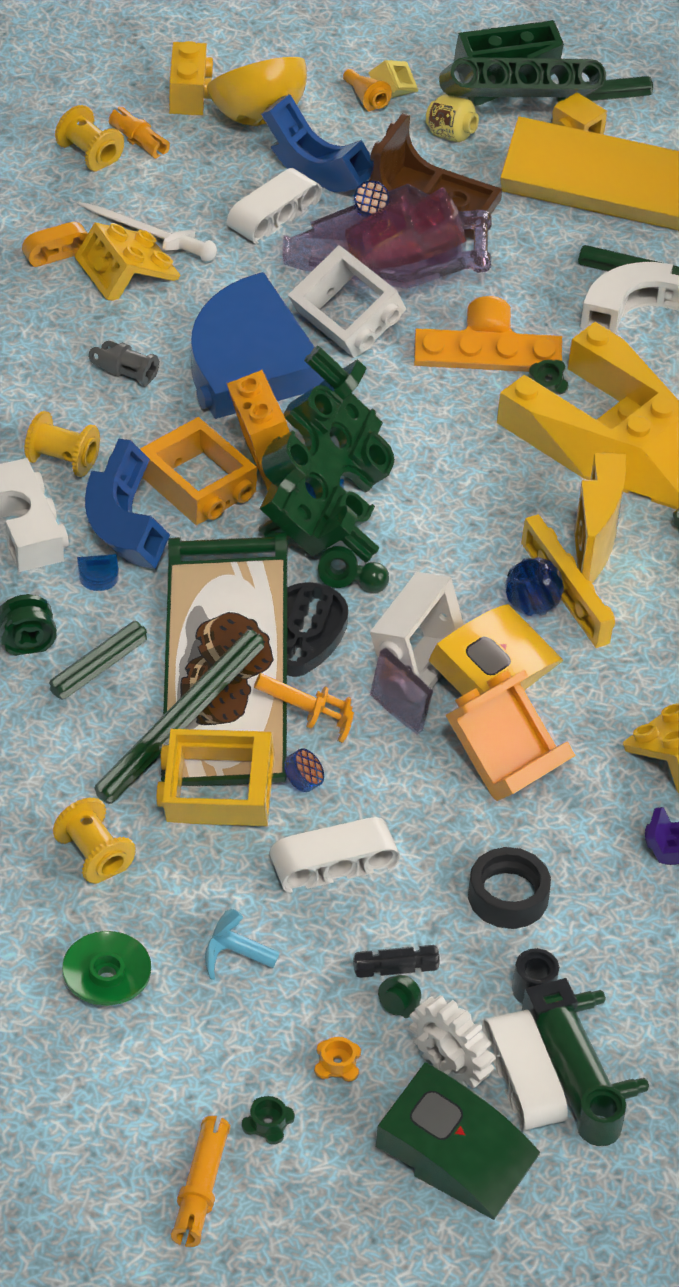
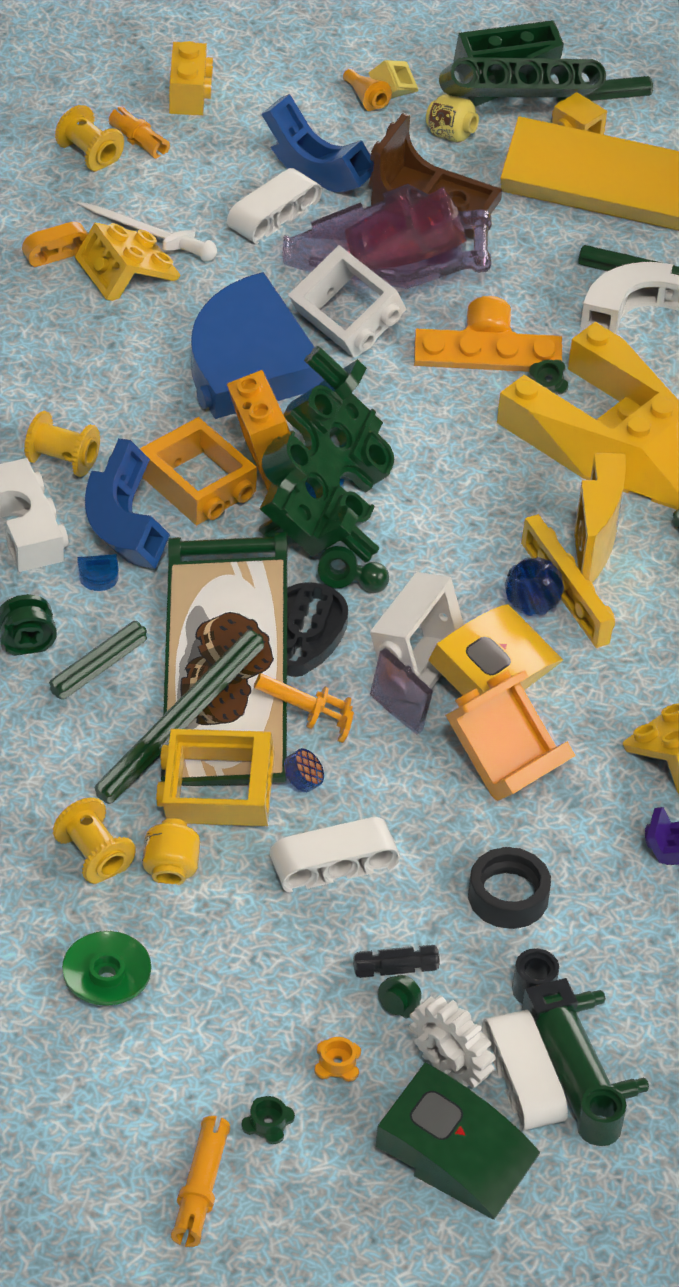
(123, 360): dark grey piece -> none
(171, 852): none -> yellow head
(225, 938): medium azure plant -> none
(254, 87): yellow piece -> none
(370, 197): tile -> none

